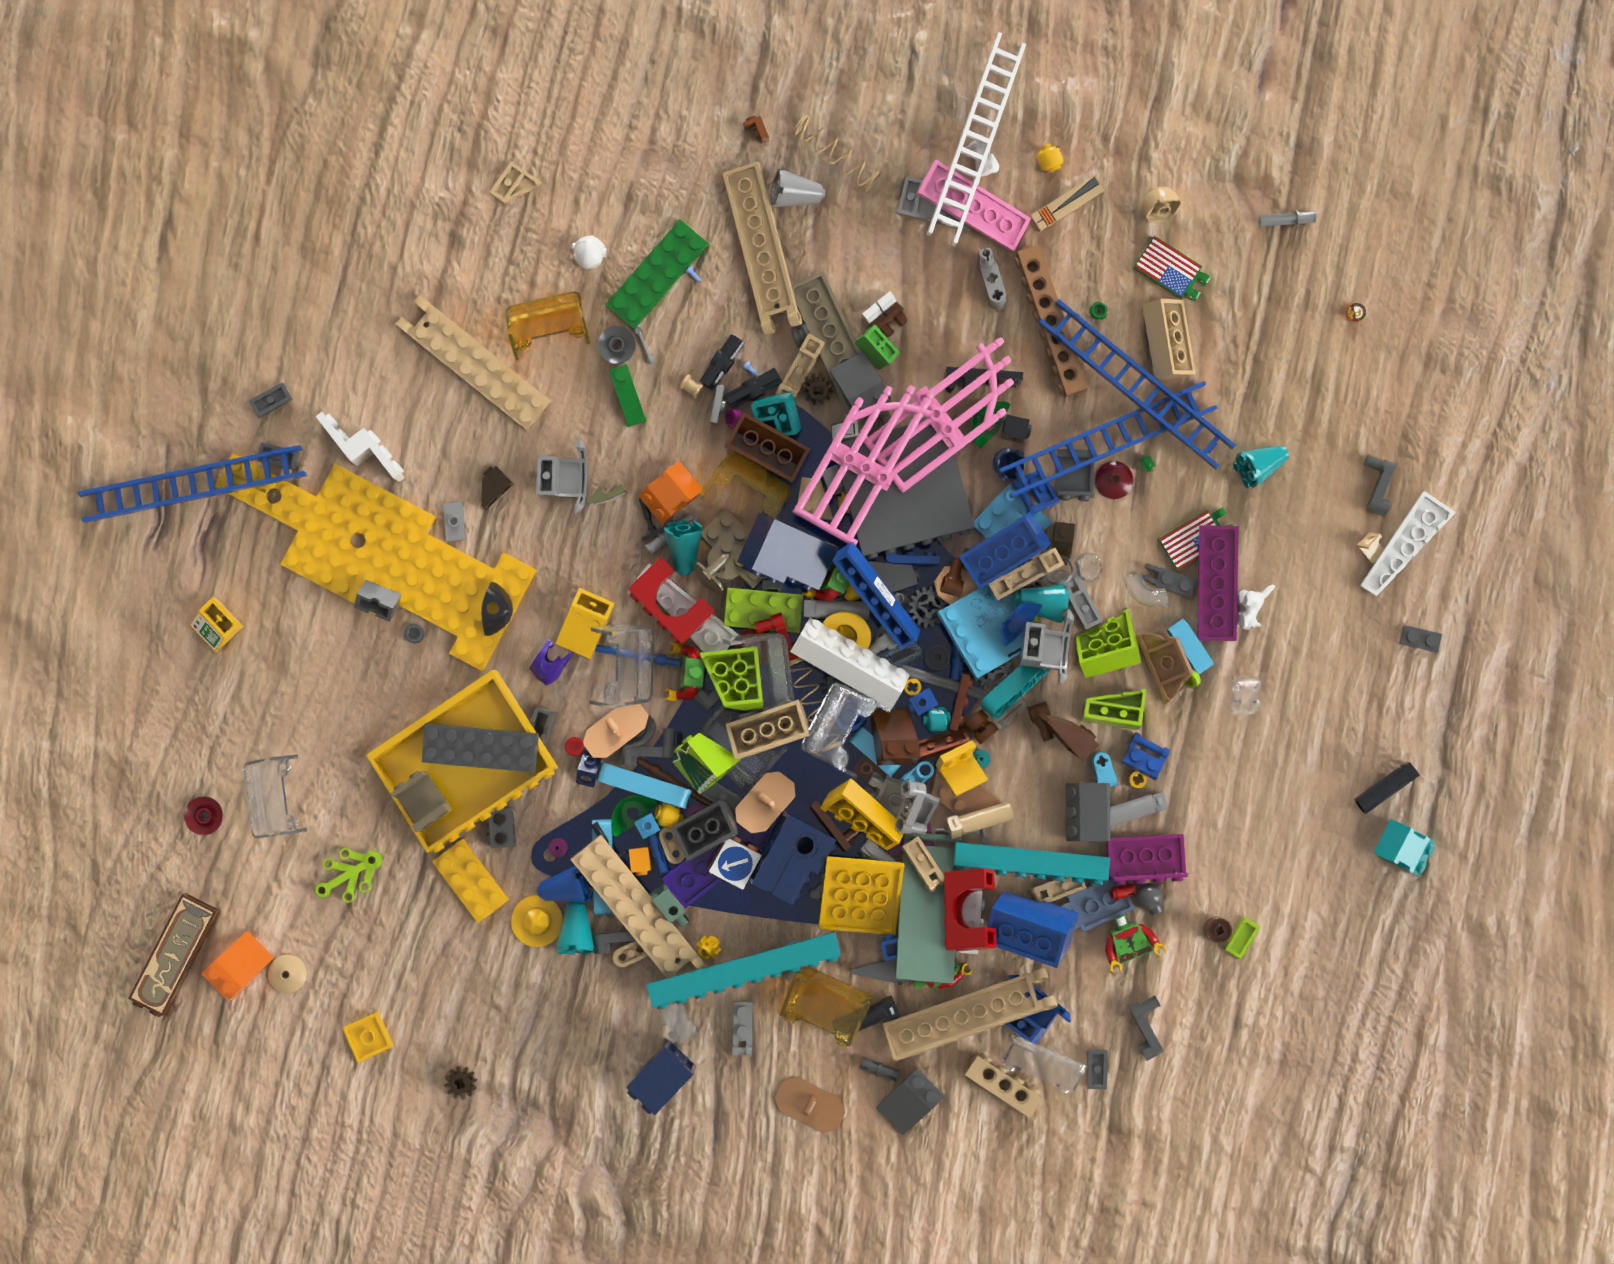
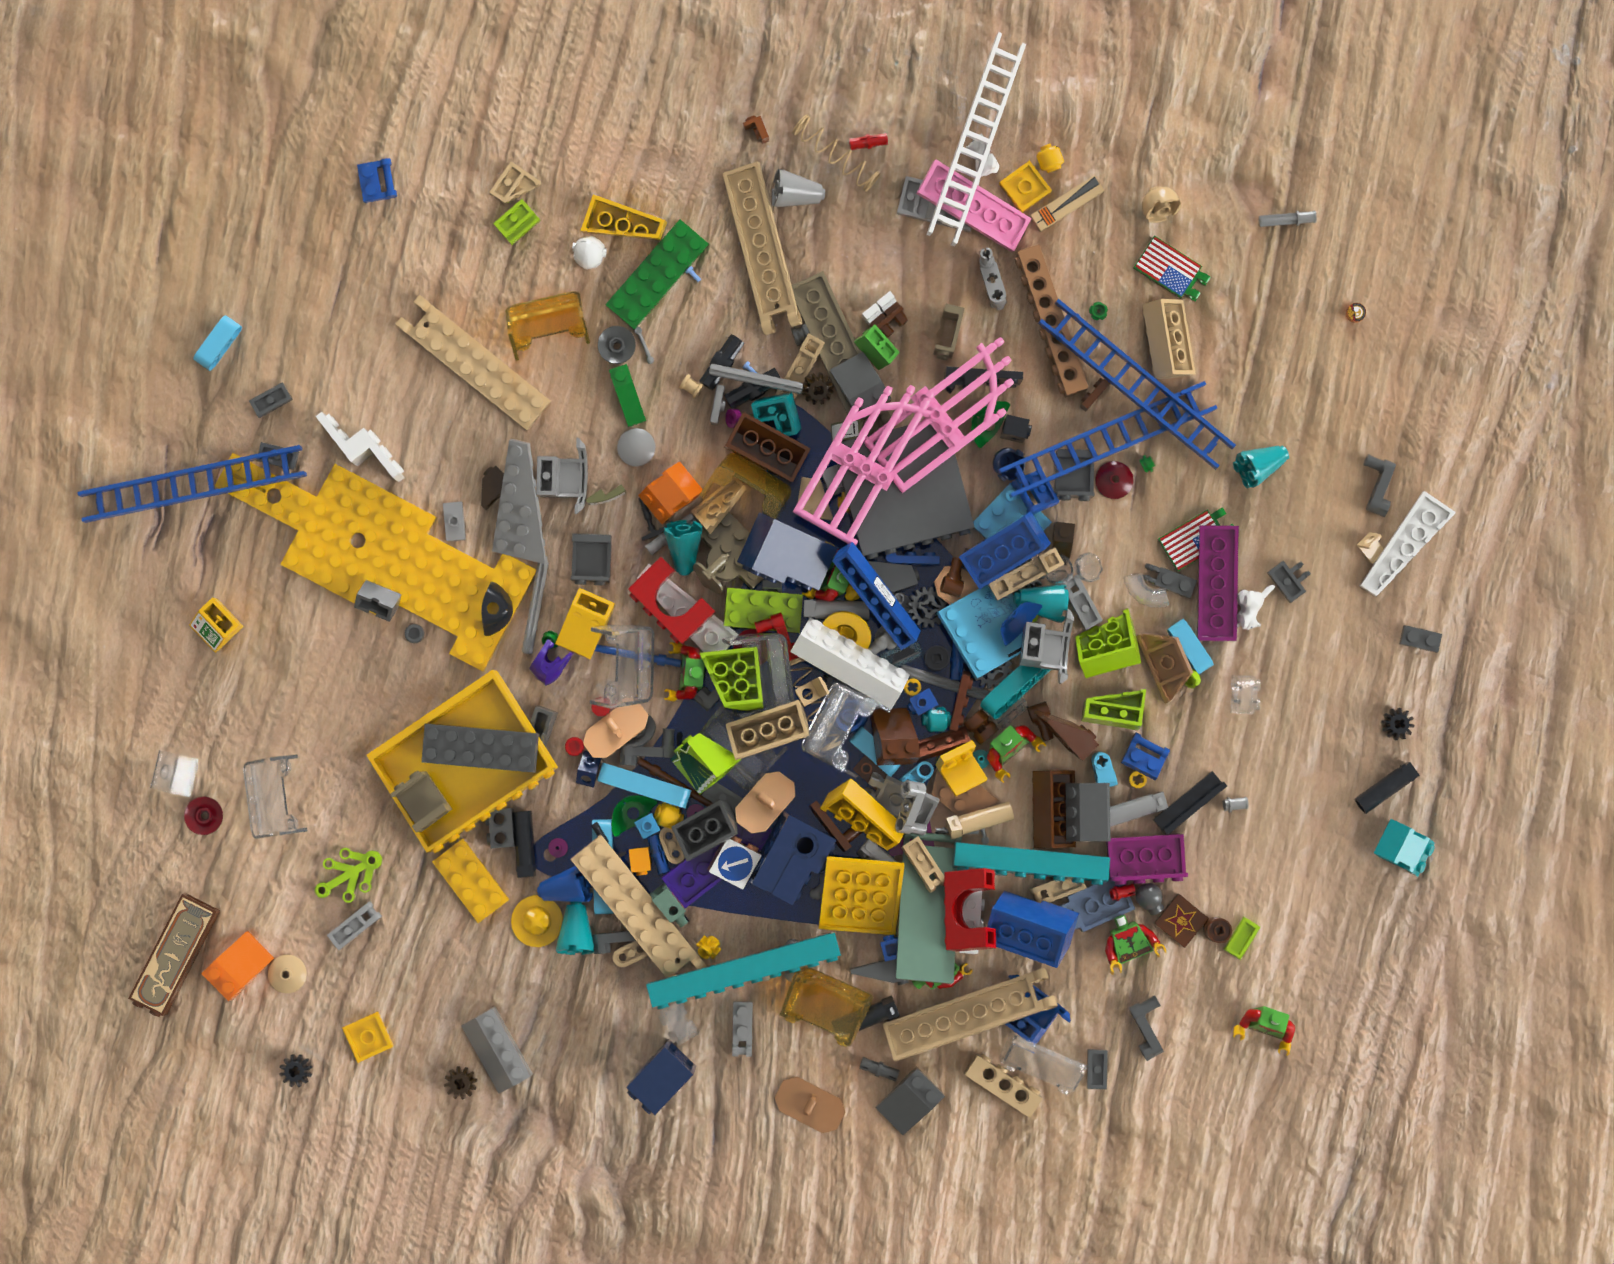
(174, 773): none -> clear slope
(217, 343): none -> medium azure beam
(292, 1063): none -> black gear
(353, 926): none -> light grey plate
(370, 181): none -> blue plate
(497, 1050): none -> light grey slope
(516, 222): none -> lime plate
(519, 515): none -> light grey wing
(524, 844): none -> black piece
(534, 609): none -> light grey axle
(552, 636): none -> green plate
(591, 559): none -> dark grey panel
(600, 711): none -> red tile
(619, 220): none -> yellow wedge
(636, 447): none -> light grey dish
(718, 504): none -> tan wing
(756, 378): none -> light grey axle
(818, 689): none -> tan bracket
(868, 141): none -> red pin
(952, 313): none -> dark tan panel
(1008, 745): none -> torso
(1025, 187): none -> yellow tile
(1050, 808): none -> reddish brown slope
(1089, 398): none -> reddish brown plate
(1181, 920): none -> reddish brown tile
(1189, 803): none -> black fence
(1235, 804): none -> light grey pin
(1268, 1022): none -> torso
(1286, 580): none -> dark grey hinge
(1396, 716): none -> black gear

